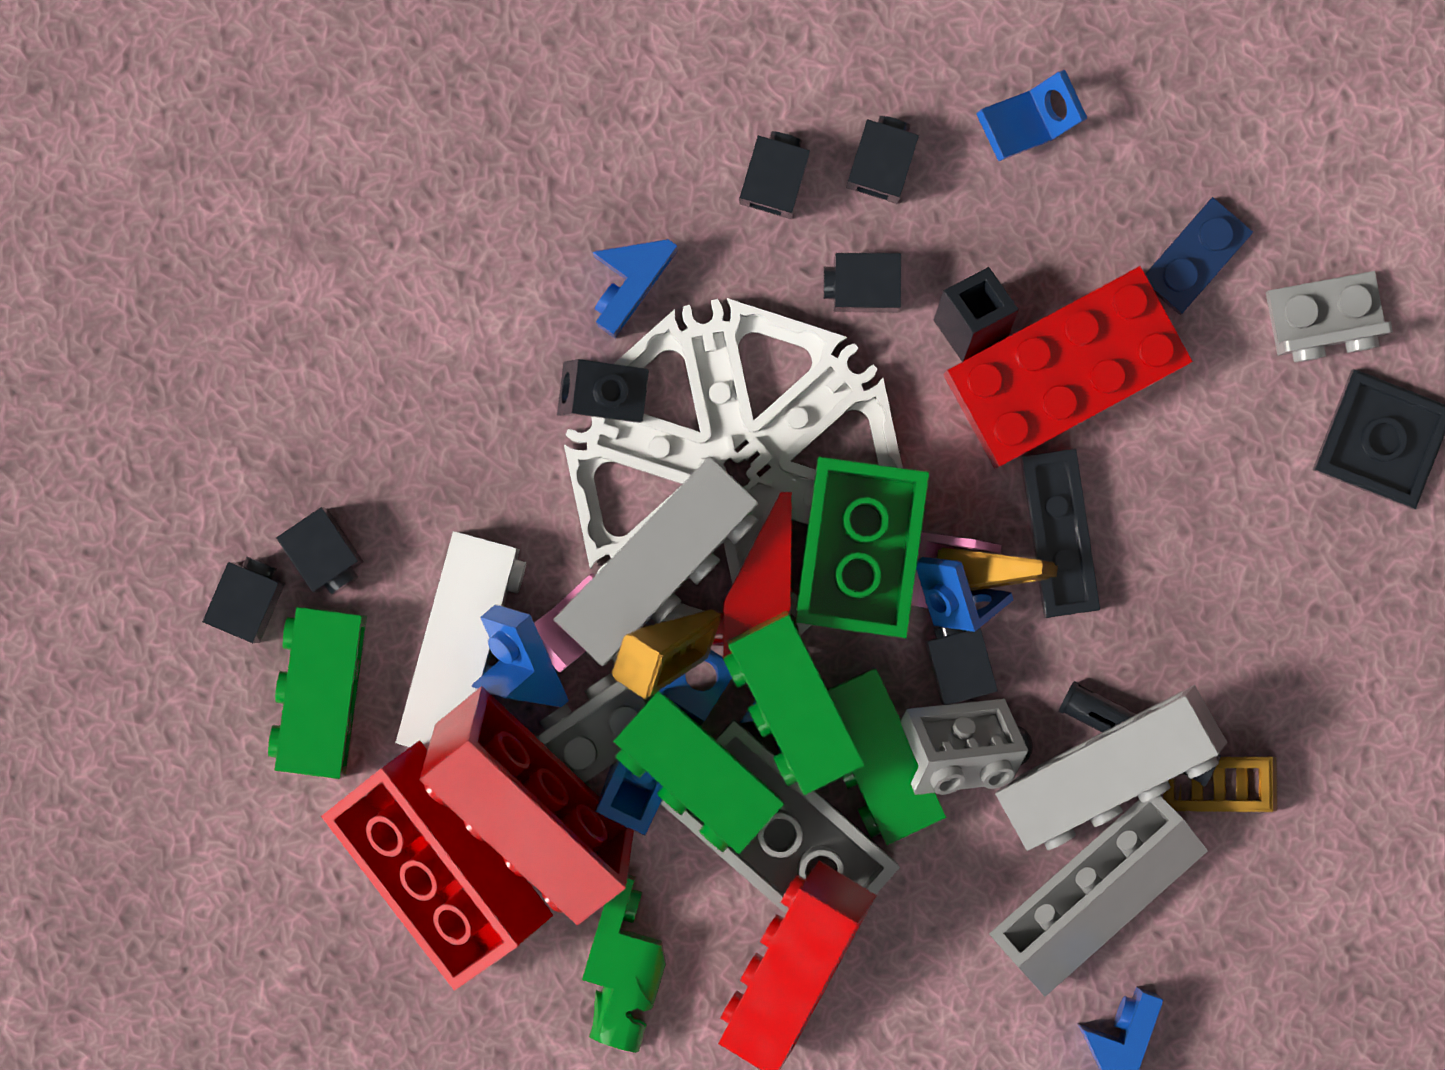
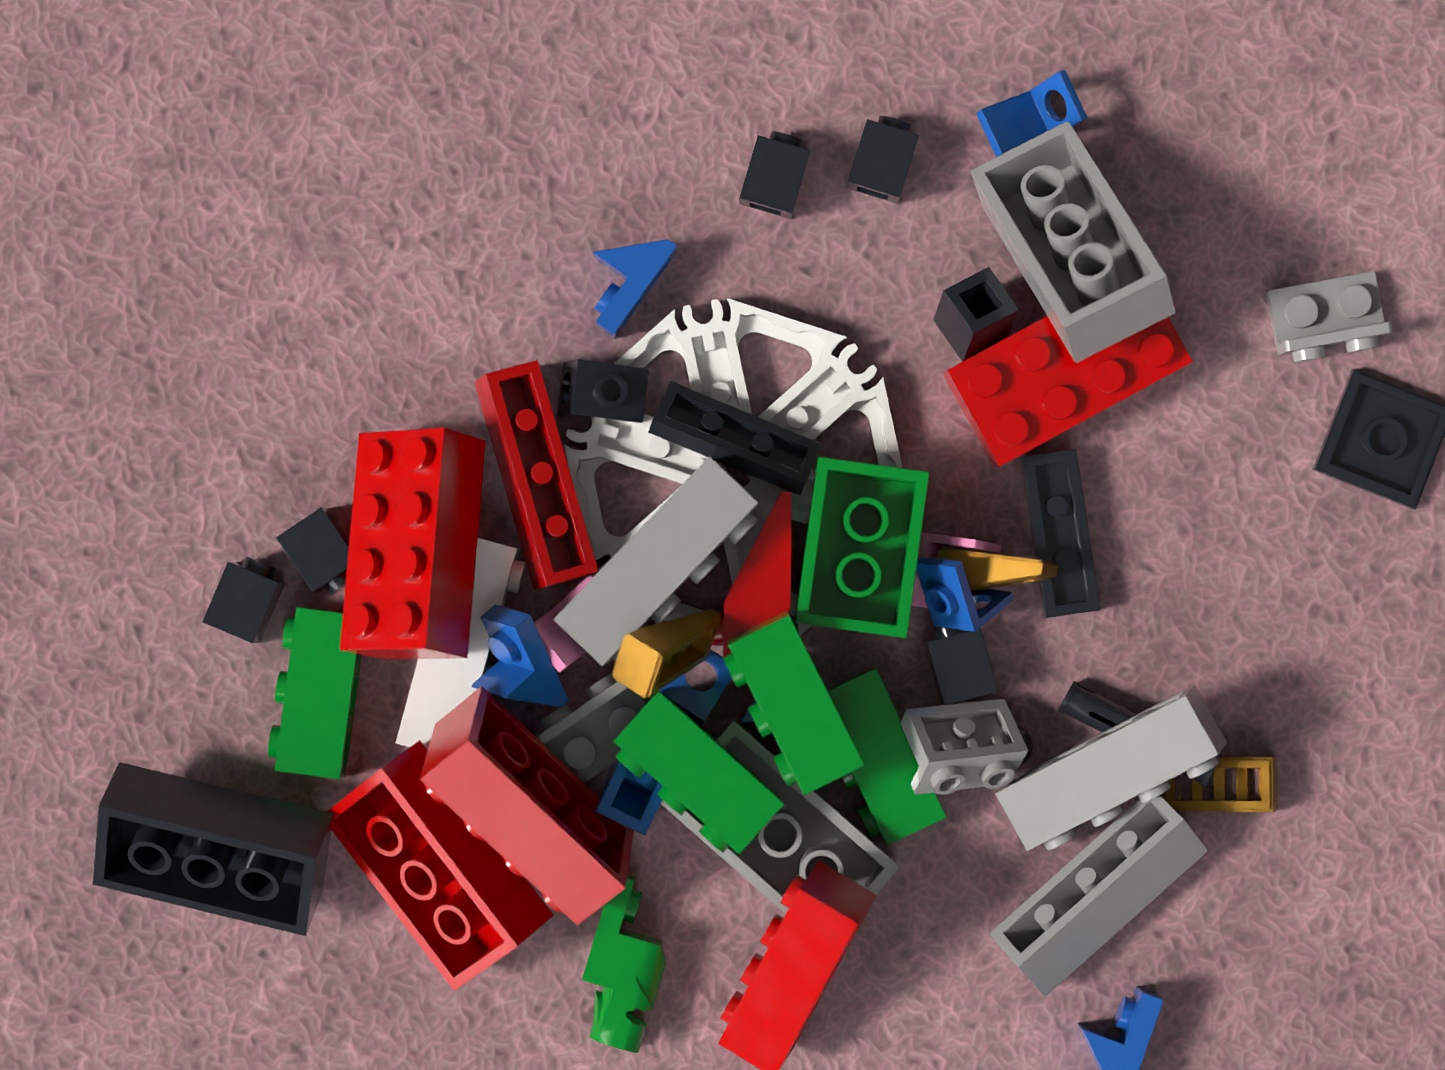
(211, 848): none -> black brick
(413, 544): none -> red brick
(535, 474): none -> red brick
(735, 438): none -> black plate
(864, 282): black brick -> none
(1073, 242): none -> light grey brick
(1197, 255): dark blue plate -> none

